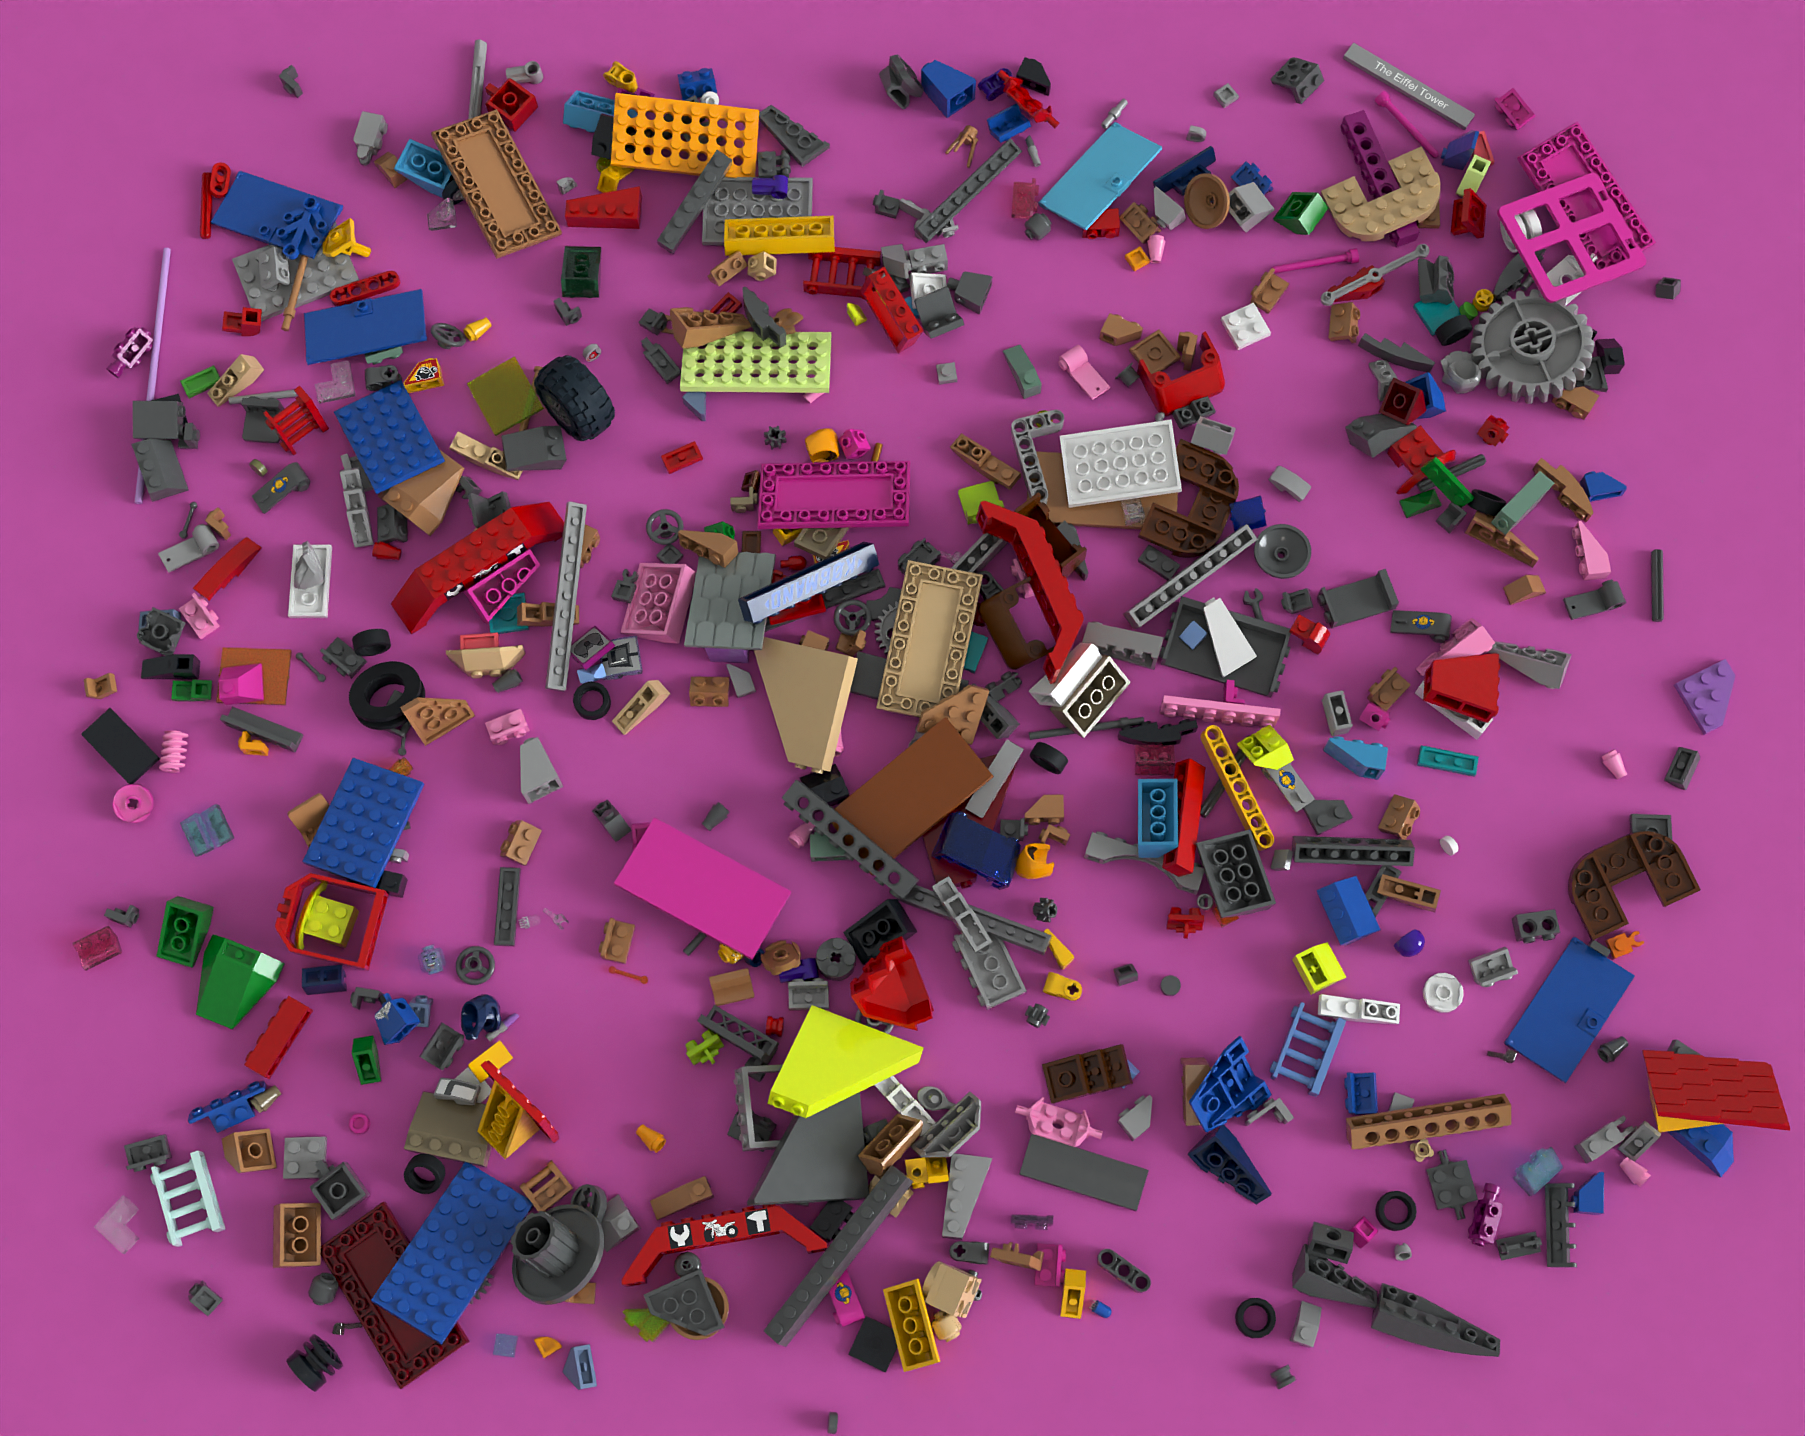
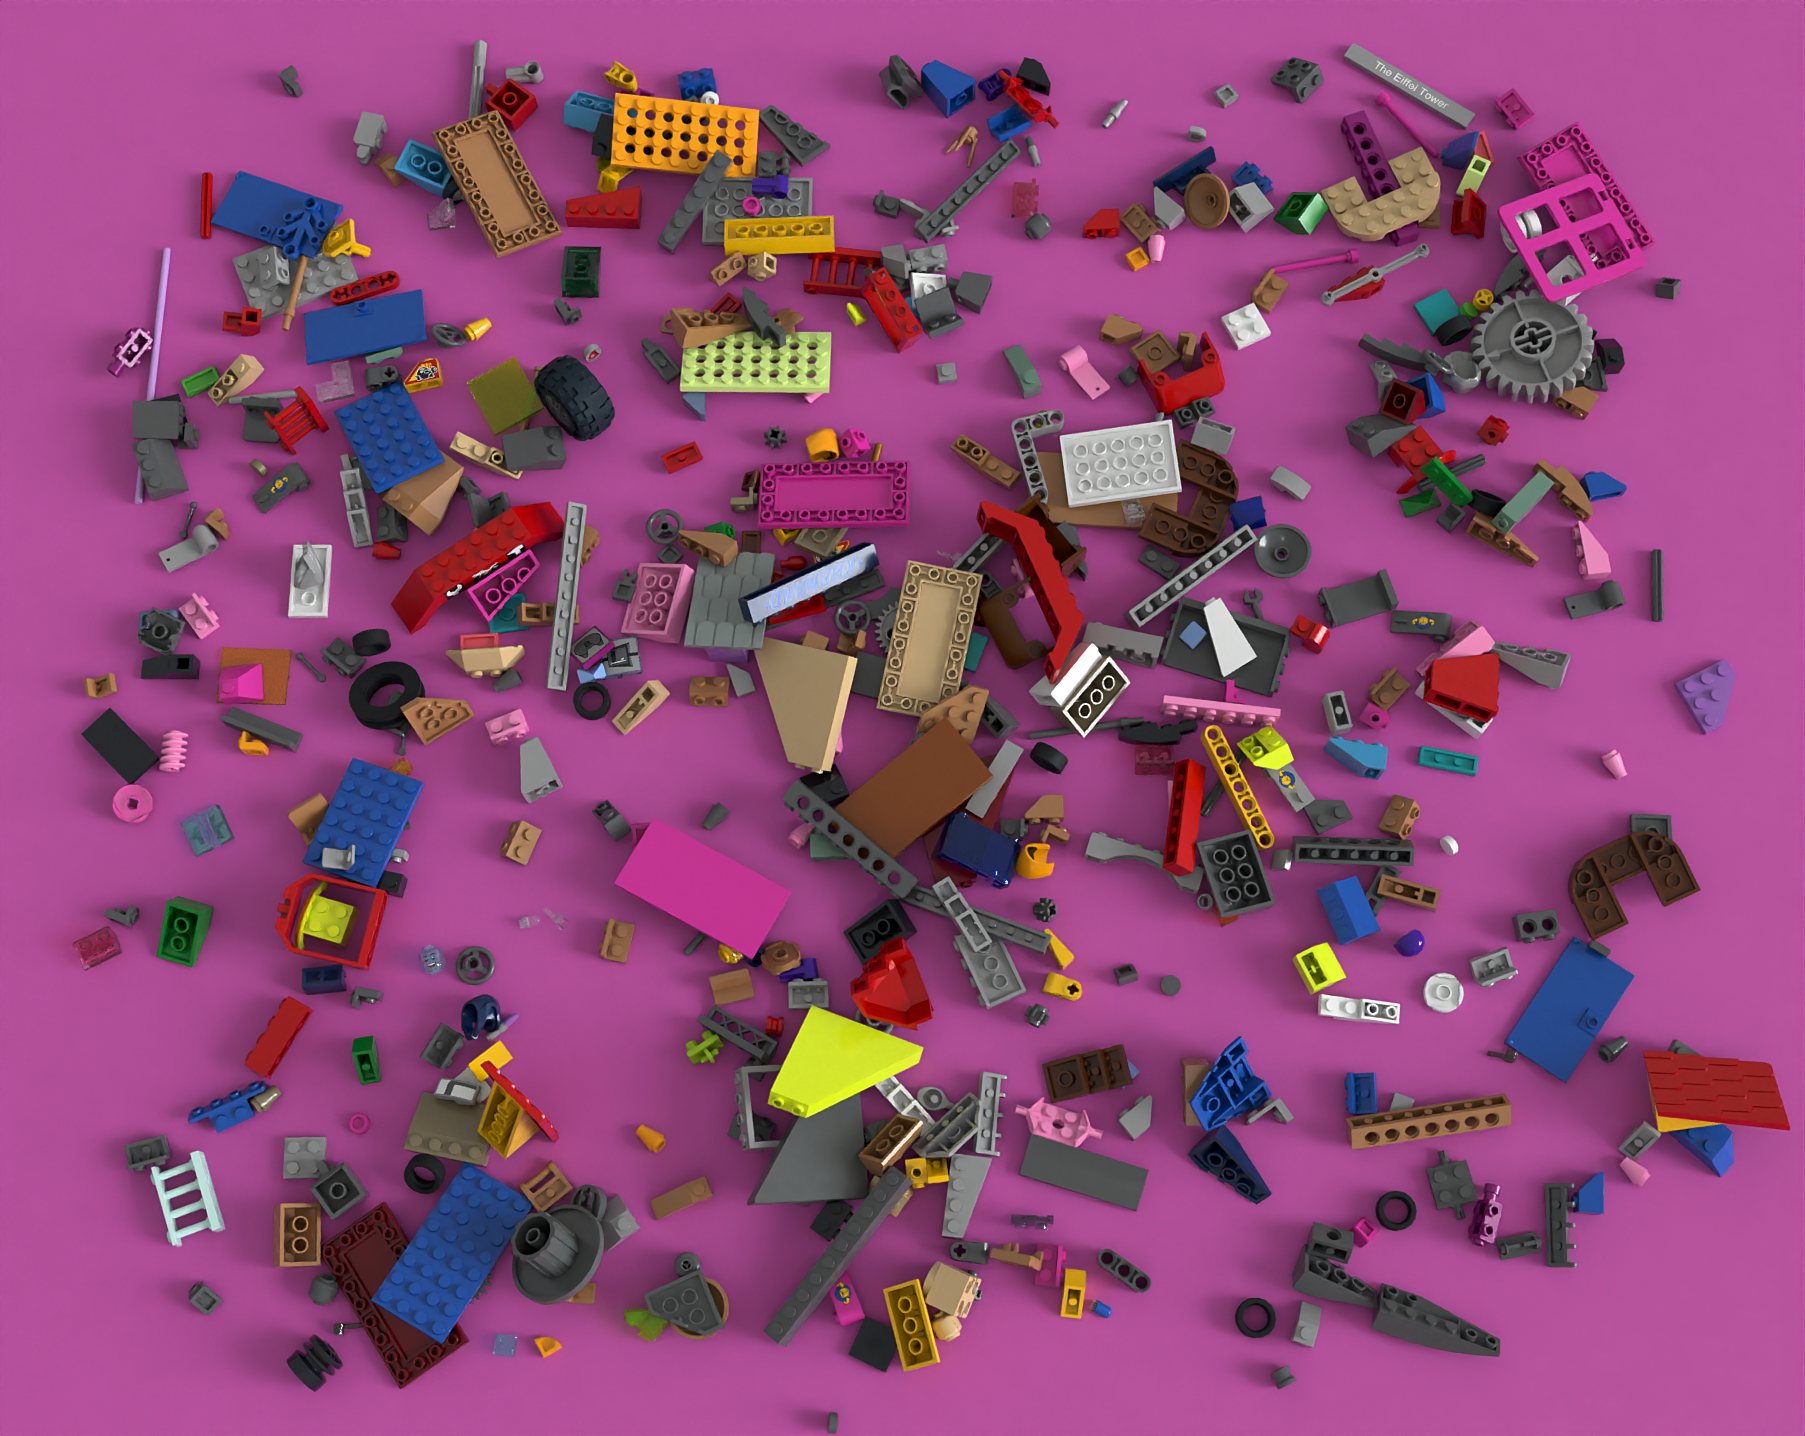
(113, 1225): clear plate -> none
(191, 691): green slope -> none
(218, 181): red plate -> none
(227, 567): red slope -> none
(233, 980): green wedge -> none
(249, 1150): medium nougat slope -> none
(338, 858): none -> light grey bracket
(395, 1019): blue torso -> none
(421, 1006): sand blue bracket -> none
(507, 906): dark grey tile -> none
(566, 184): light grey tile -> none
(580, 1367): sand blue slope -> none
(644, 980): clear orange hinge -> none
(653, 321): dark grey bracket -> none
(715, 1231): red slope -> none
(751, 206): none -> dark pink tile
(834, 970): dark grey brick -> none
(920, 552): dark grey hinge -> none
(972, 496): lime bracket -> none
(989, 1096): none -> light grey hinge
(1007, 682): dark grey hinge -> none
(1100, 176): medium azure door -> none
(1157, 817): dark azure slope -> none
(1185, 923): red hips -> none
(1297, 601): dark grey bracket -> none
(1327, 1046): medium blue fence -> none
(1344, 322): medium nougat bracket -> none
(1402, 1252): light grey hinge -> none
(1428, 1152): tan plate -> none
(1436, 280): dark grey piece -> none
(1436, 363): none -> dark grey piece
(1524, 589): medium nougat slope -> none
(1538, 1171): clear light blue slope -> none
(1602, 1140): light grey hinge -> none
(1621, 945): orange plate -> none
(1682, 768): dark grey slope -> none

